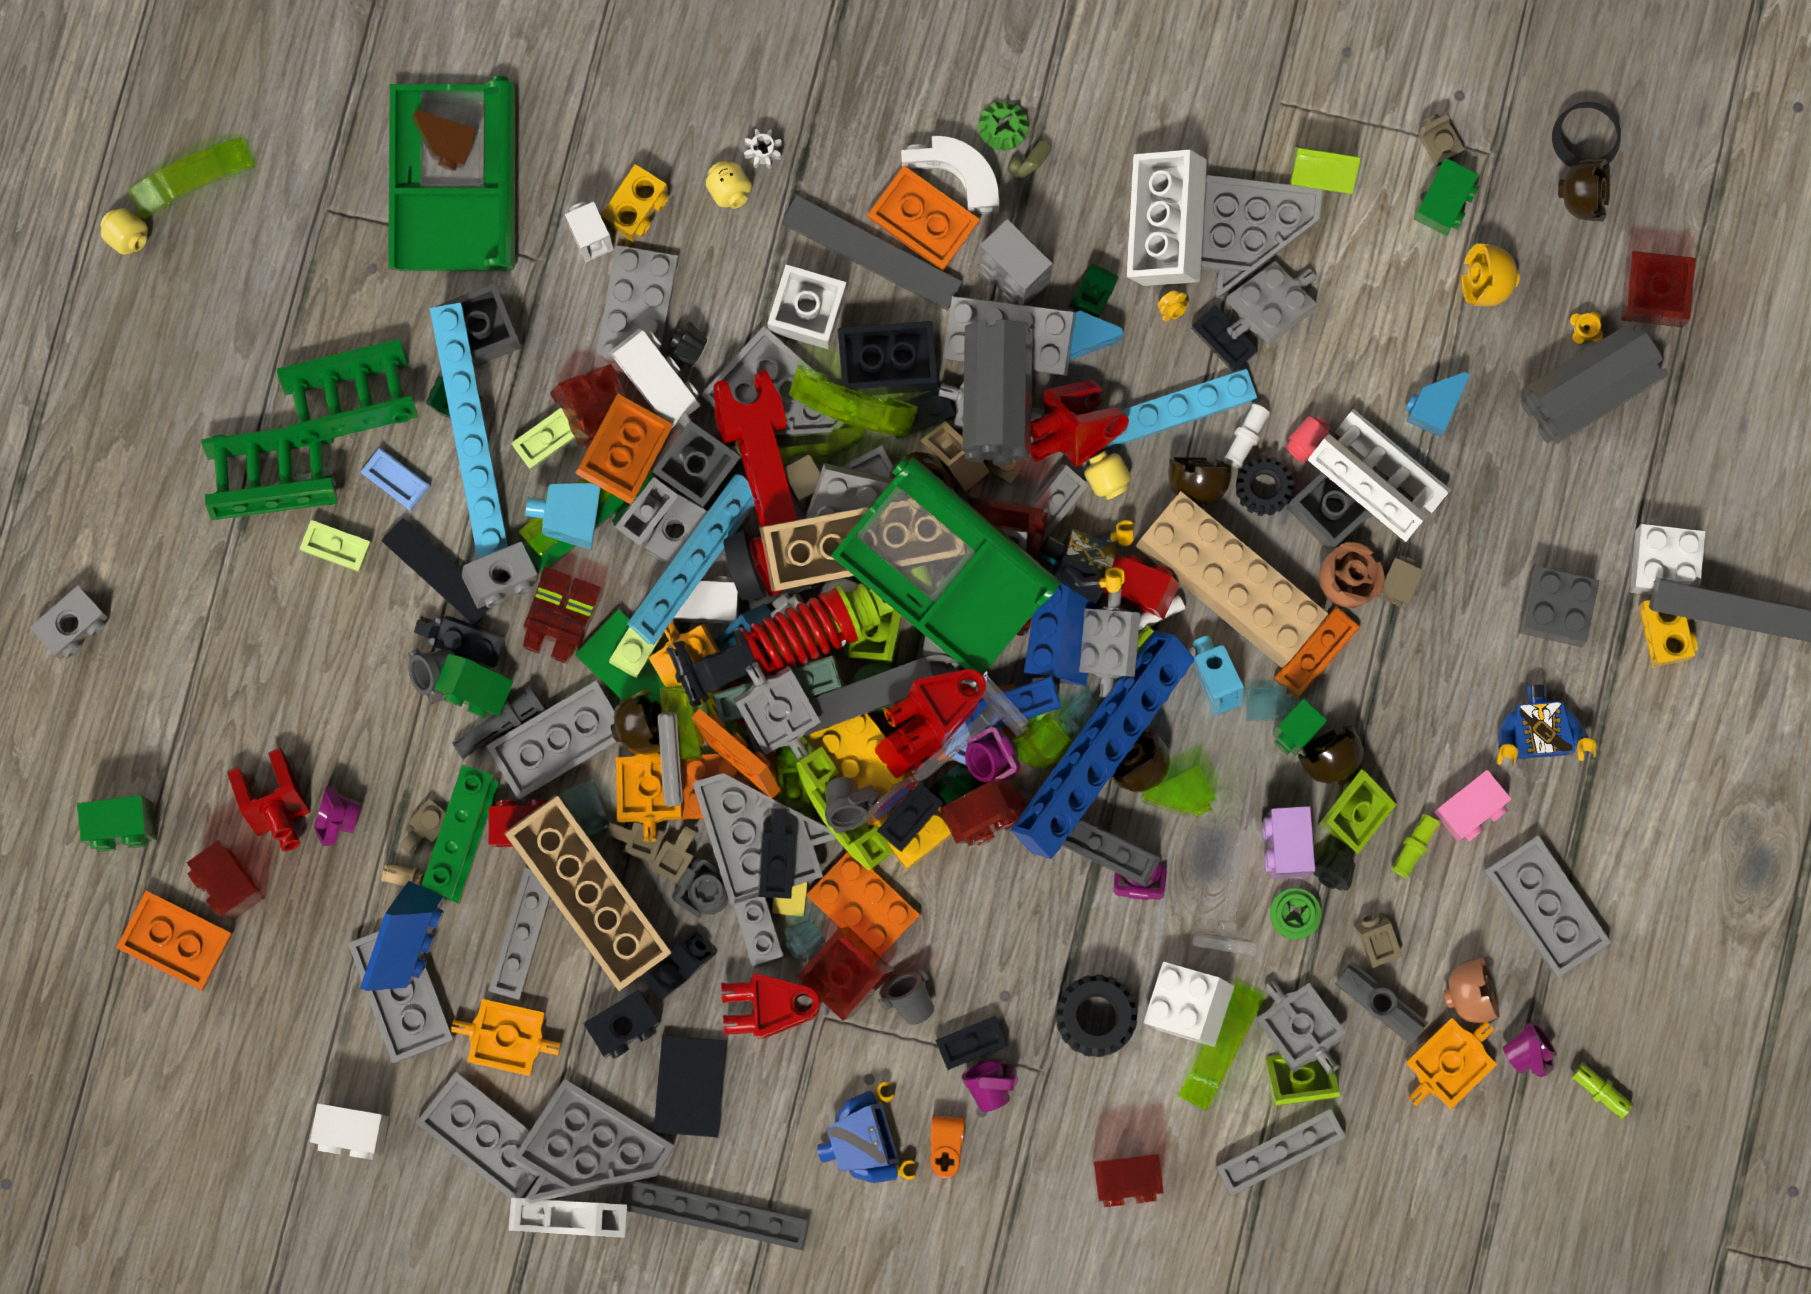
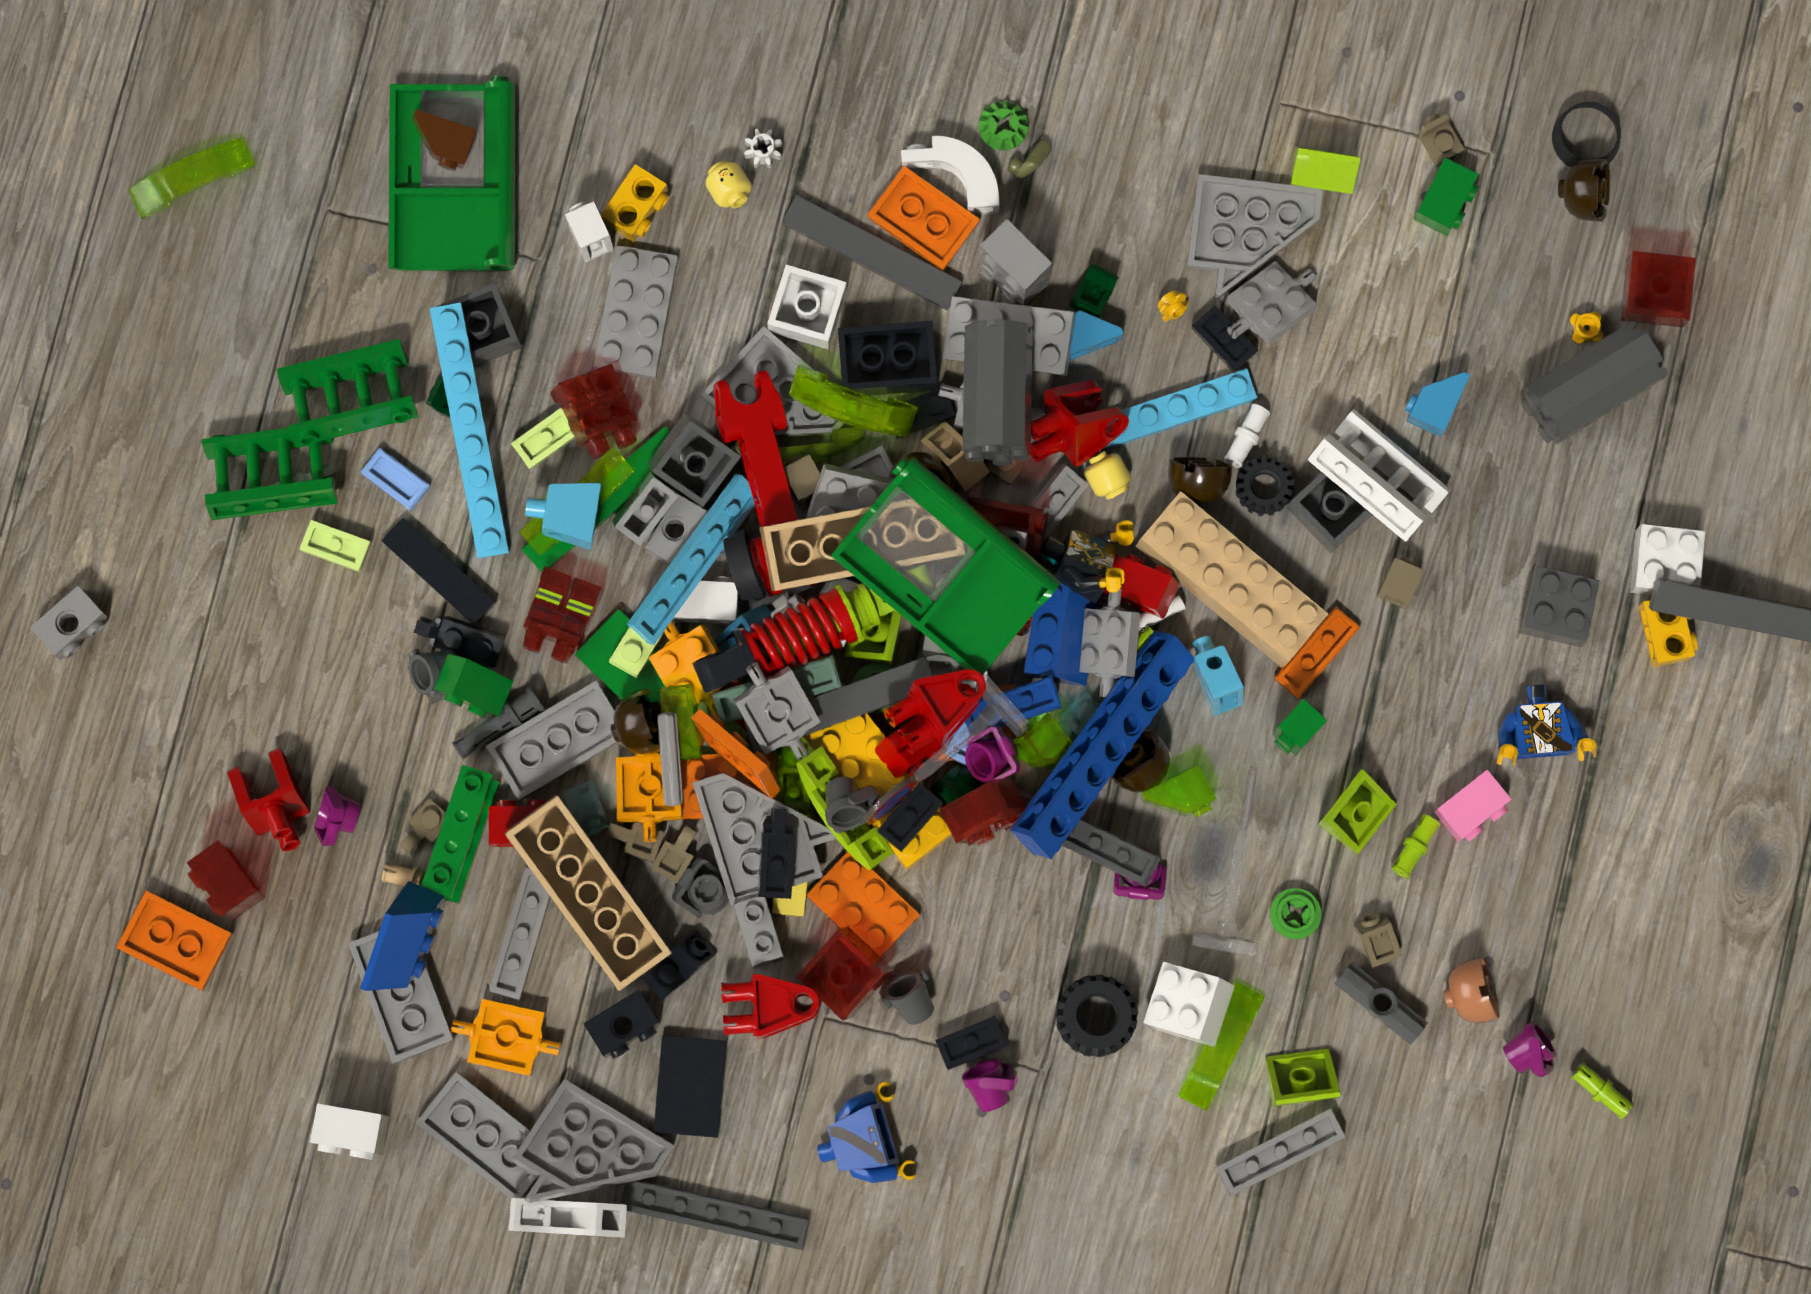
(116, 822): green brick -> none
(124, 231): light yellow head -> none
(510, 561): light grey brick -> none
(624, 449): orange plate -> none
(655, 376): white brick -> none
(686, 344): pearl dark grey piece -> none
(686, 673): black pin -> none
(804, 940): clear light blue piece -> none
(946, 1138): orange piece -> none
(1127, 1178): clear red brick -> none
(1166, 218): white brick -> none
(1267, 703): clear light blue bracket -> none
(1289, 843): lavender brick -> none
(1301, 1027): light grey plate -> none
(1307, 438): coral brick -> none
(1333, 756): dark brown cylinder -> none
(1335, 870): pearl dark grey piece -> none
(1351, 575): nougat cylinder -> none
(1450, 1063): light orange plate -> none
(1490, 275): yellow cylinder -> none
(1547, 907): light grey plate -> none

